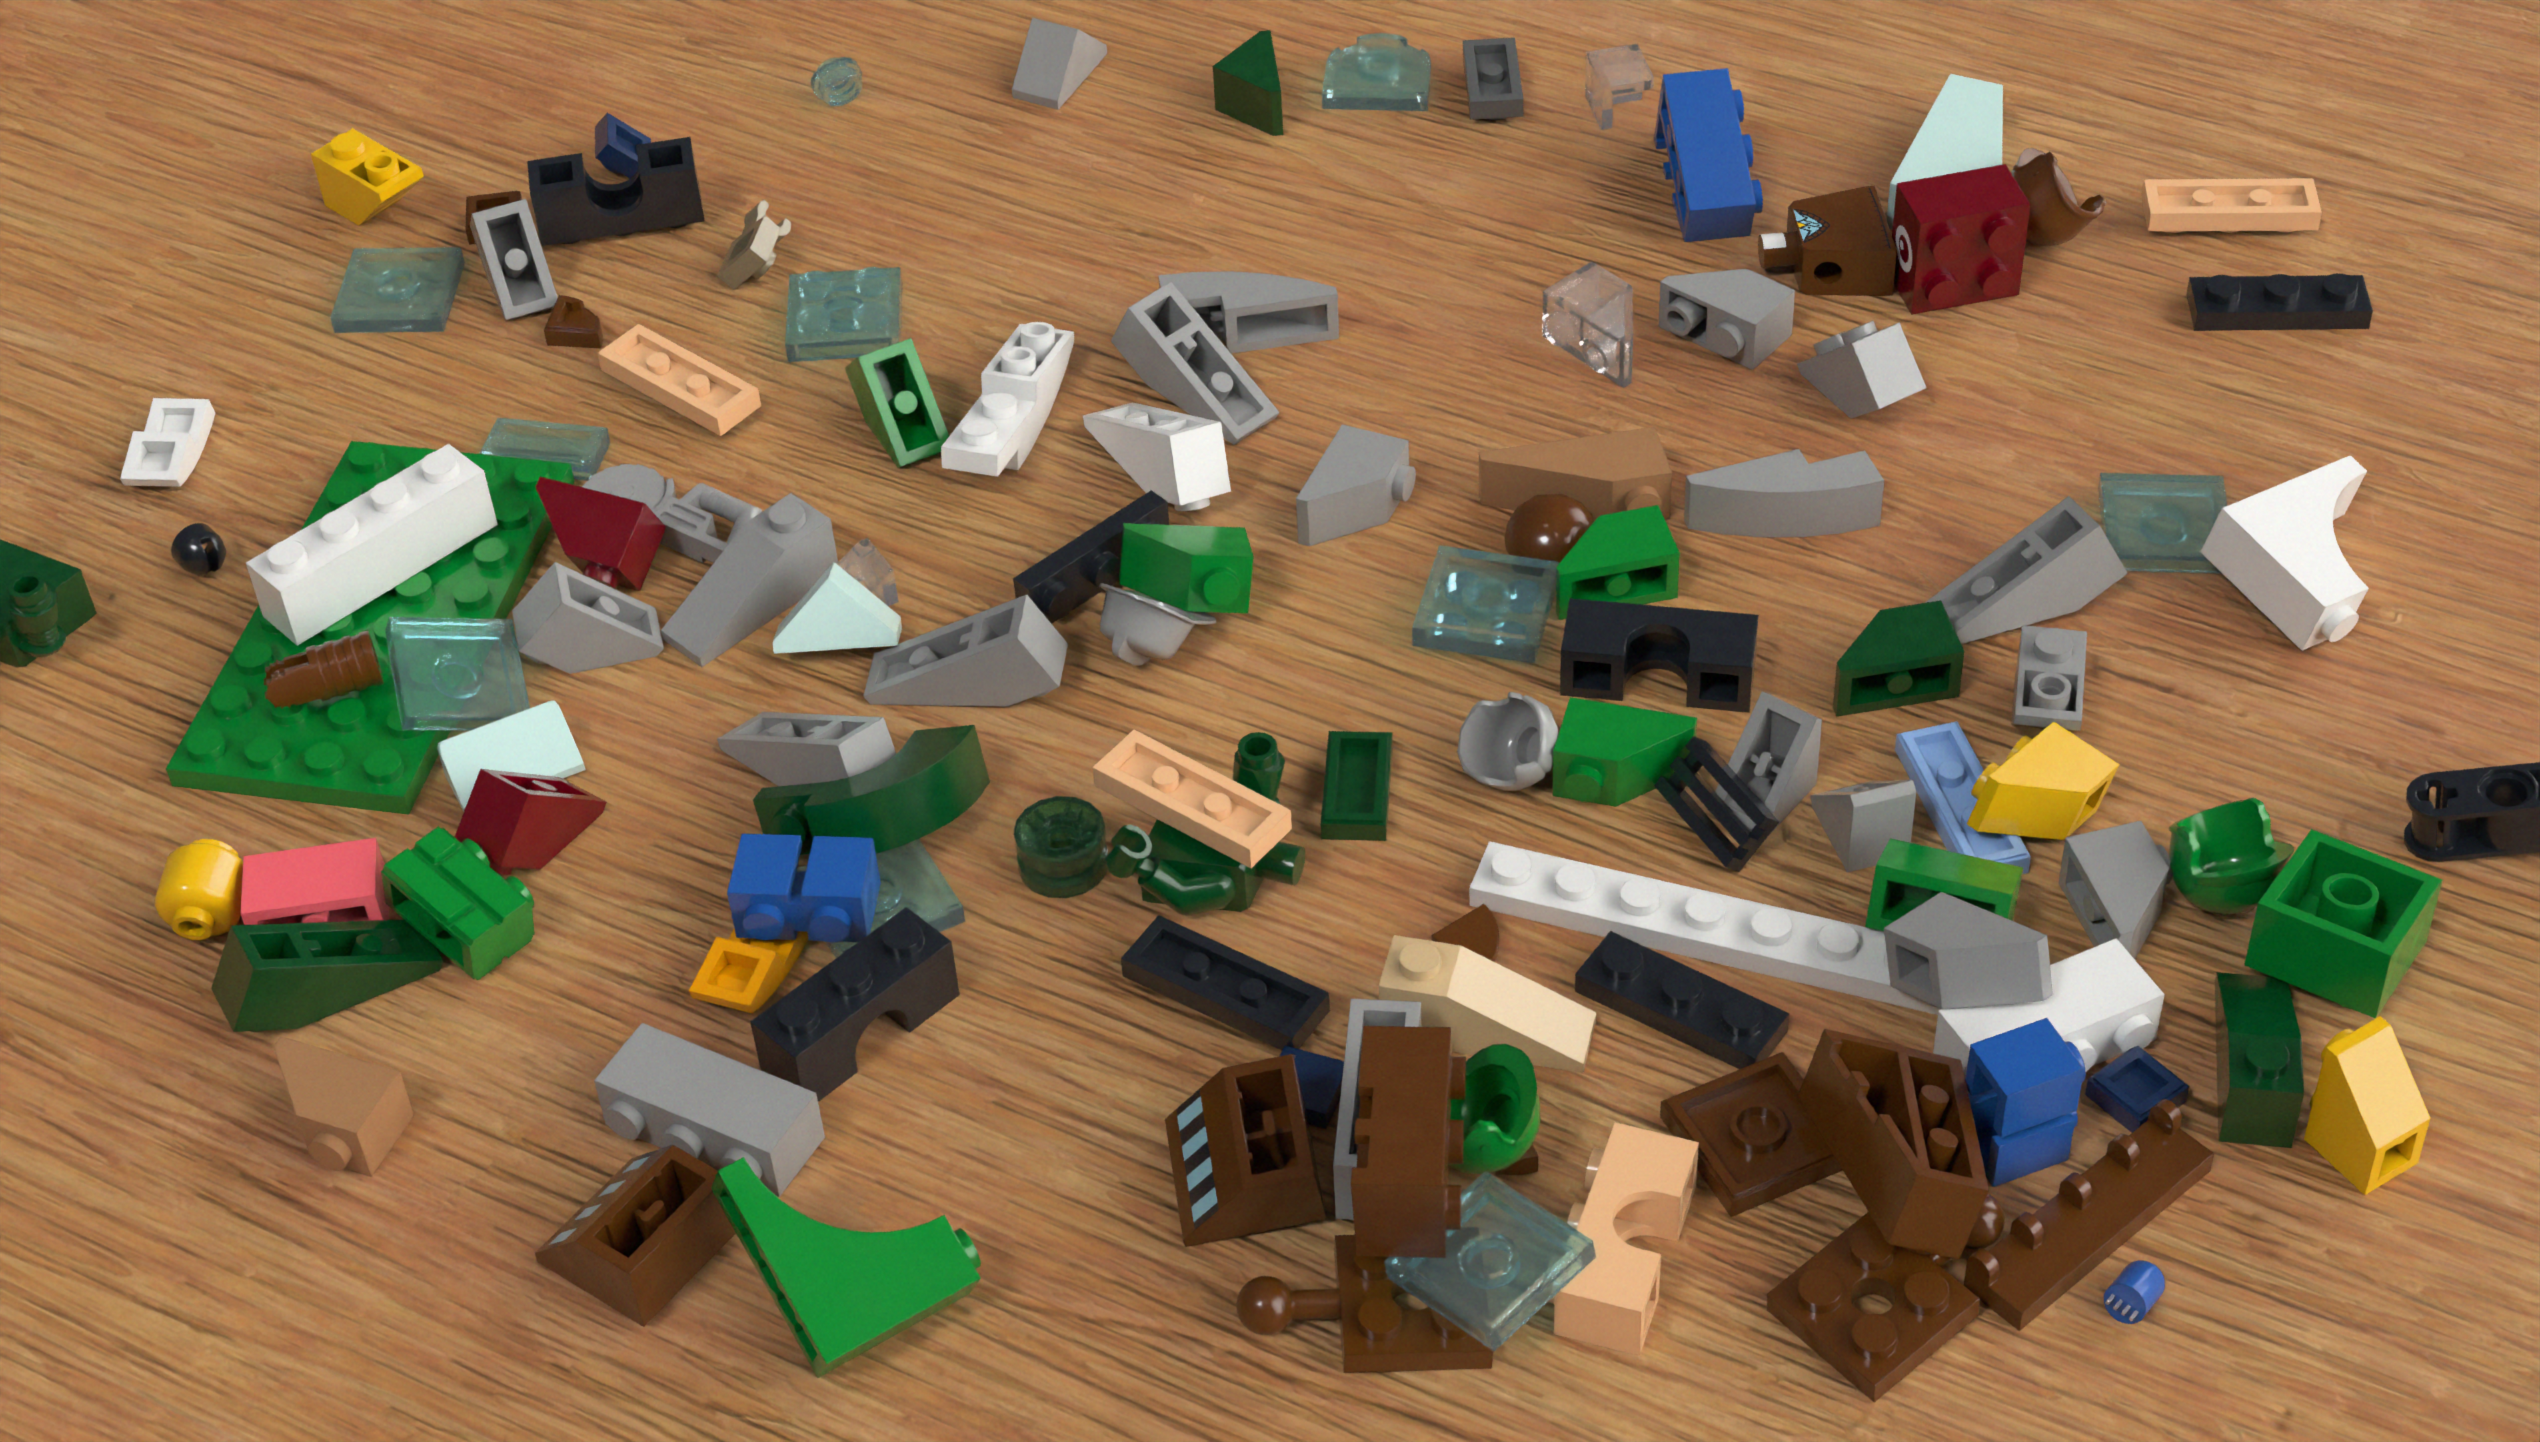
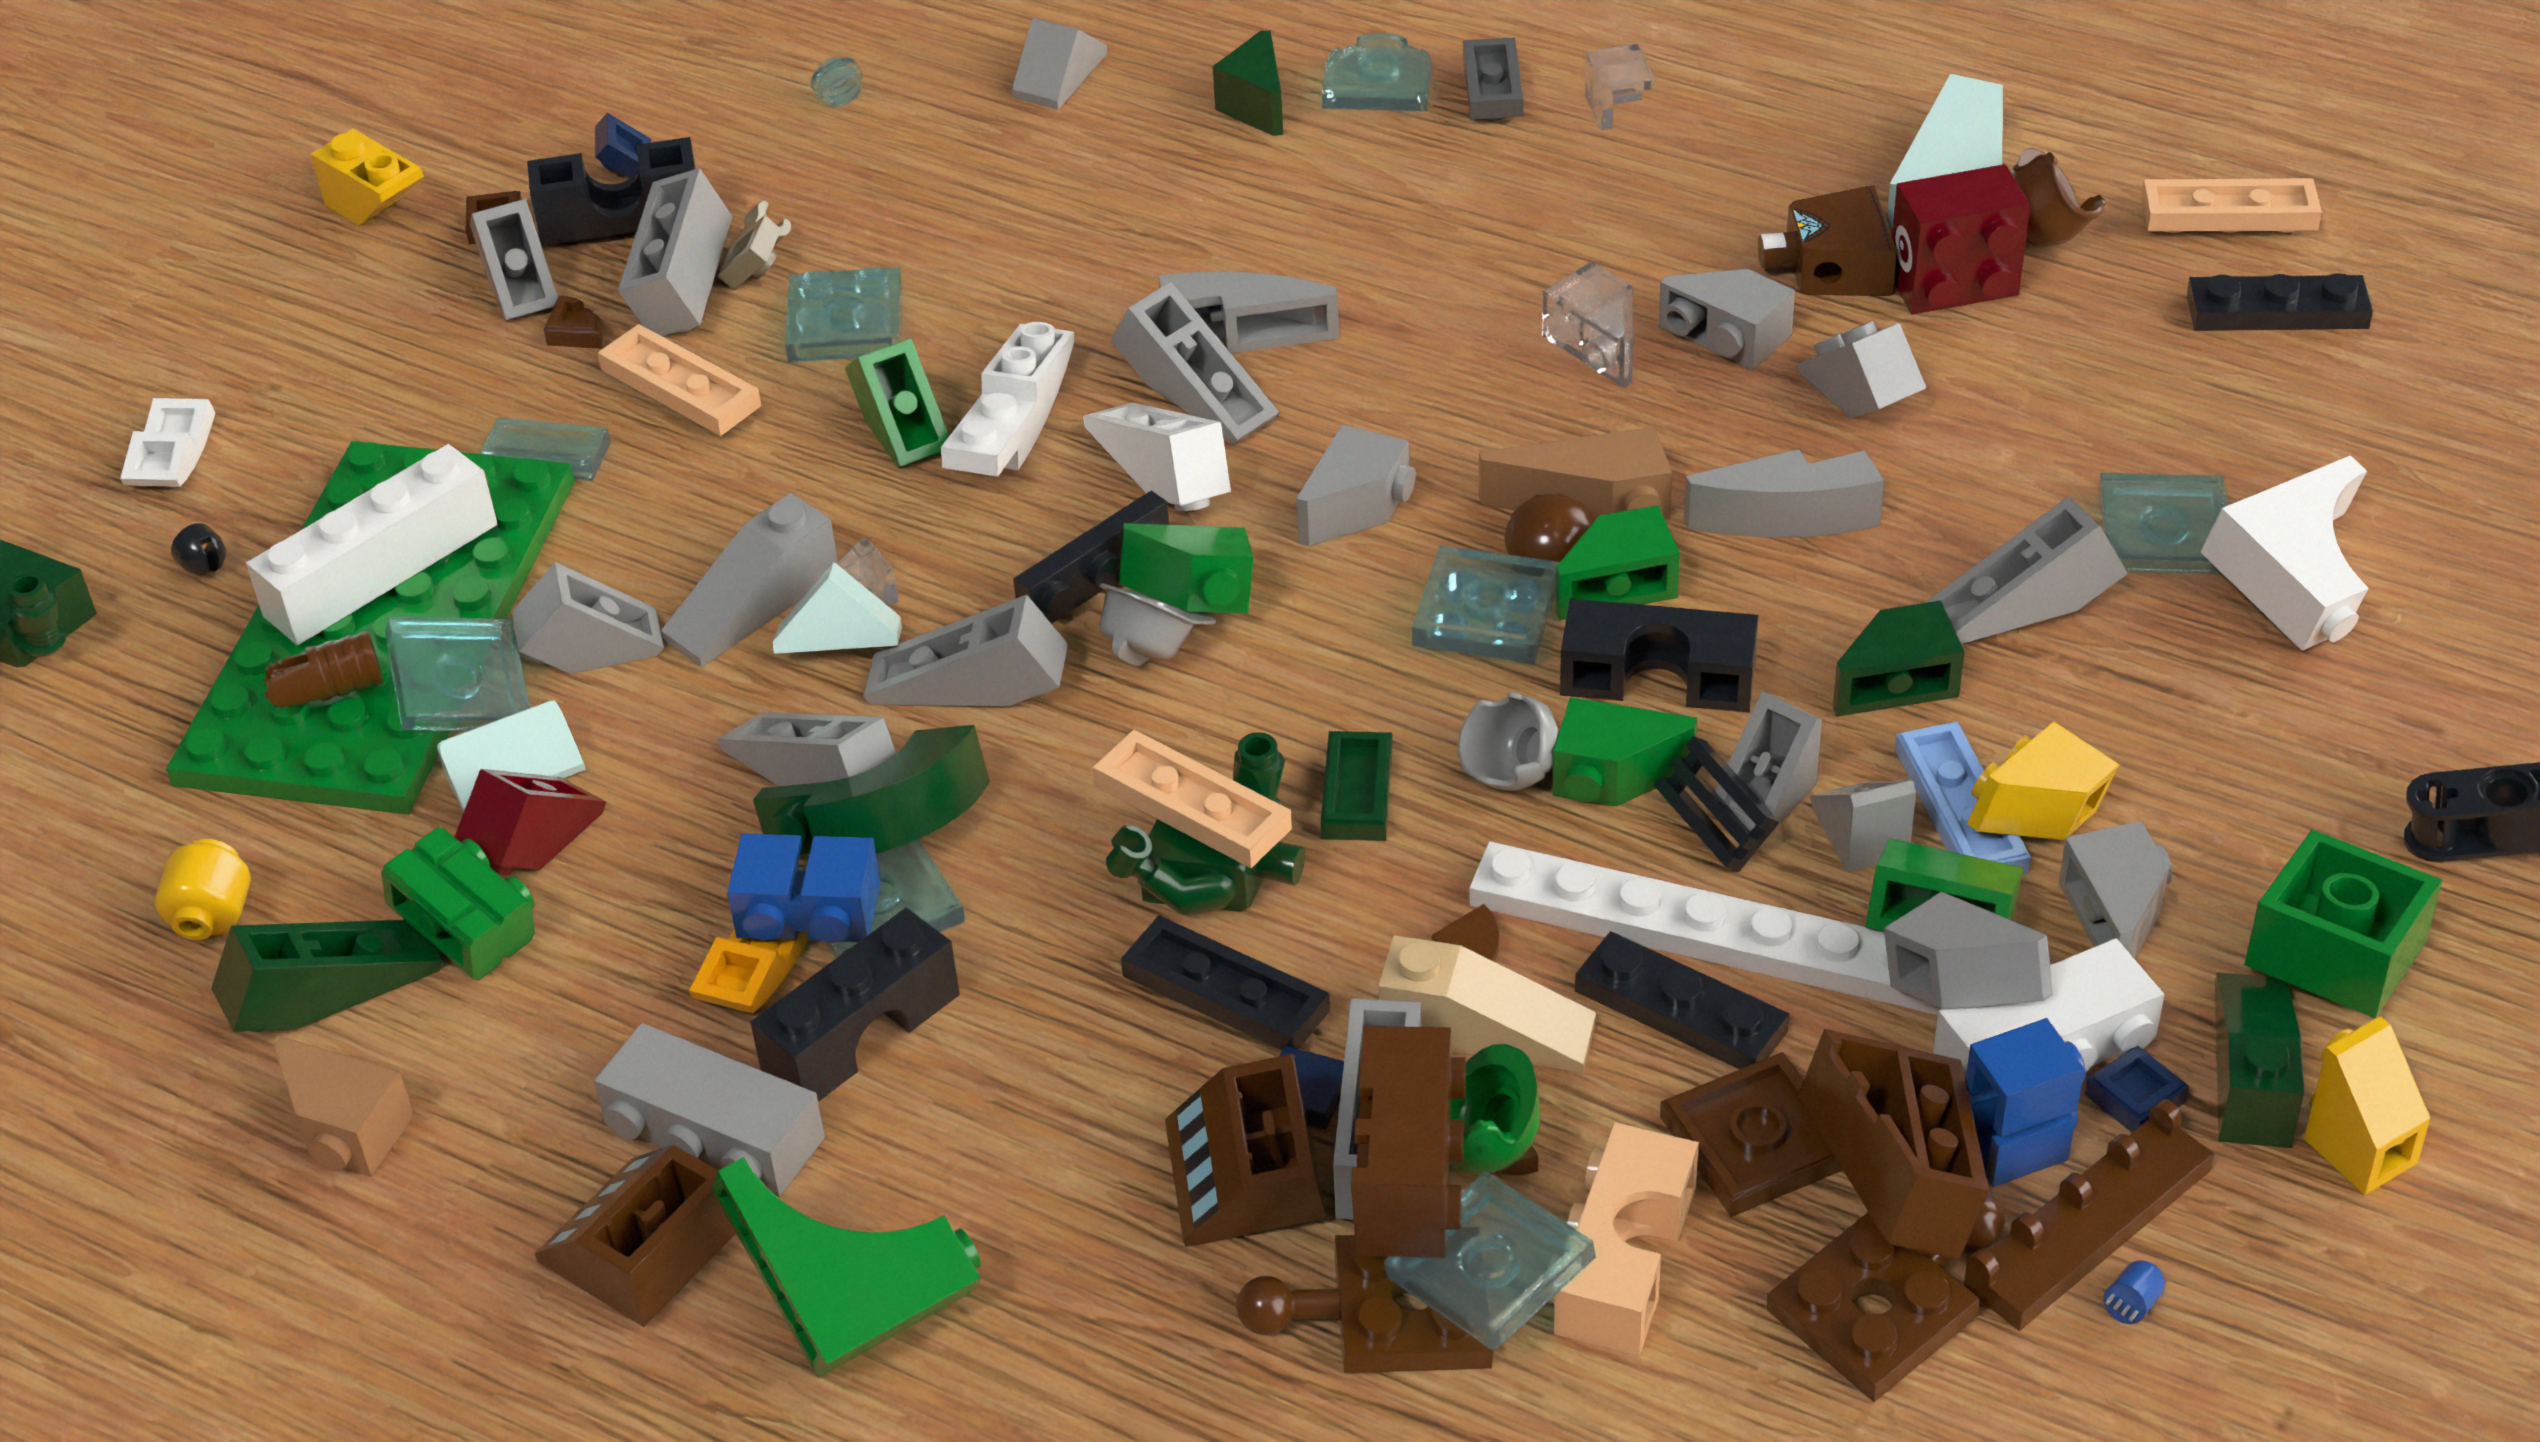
(315, 885): coral brick -> none
(398, 290): clear light blue tile -> none
(603, 533): dark red slope -> none
(675, 253): none -> light grey brick
(686, 522): light grey piece -> none
(1061, 847): clear green wheel -> none
(1707, 155): blue wedge -> none
(2049, 678): light grey slope -> none
(2226, 856): green helmet -> none

